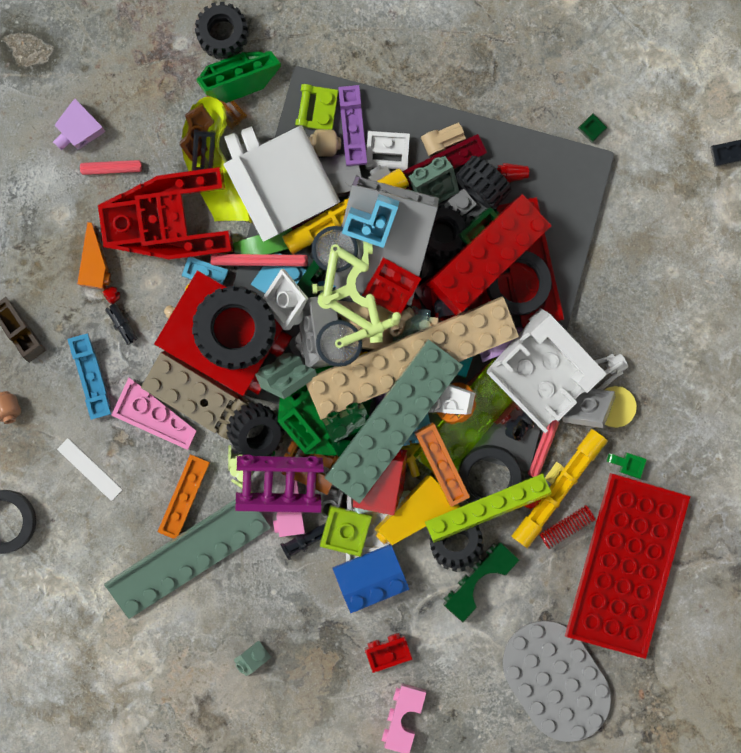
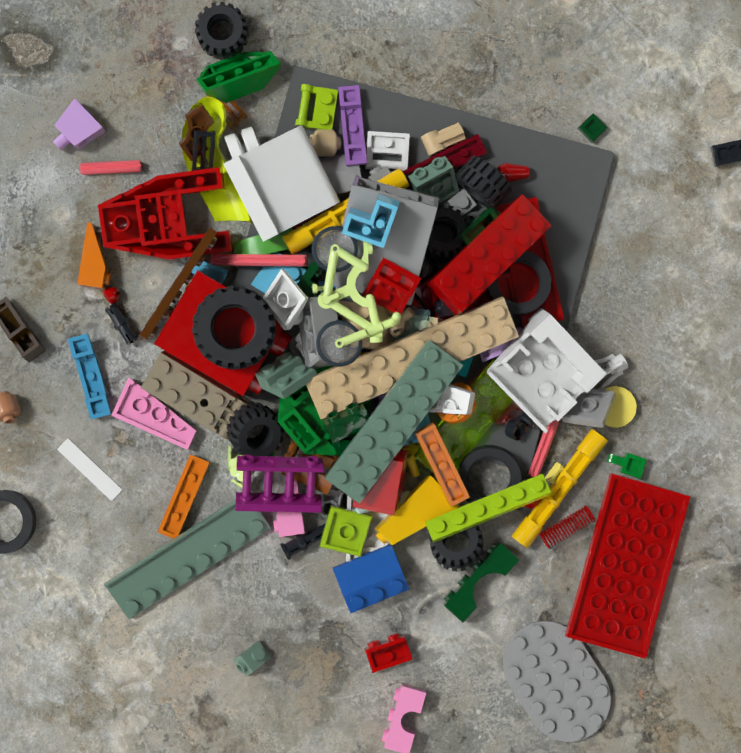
(174, 291): none -> reddish brown wing

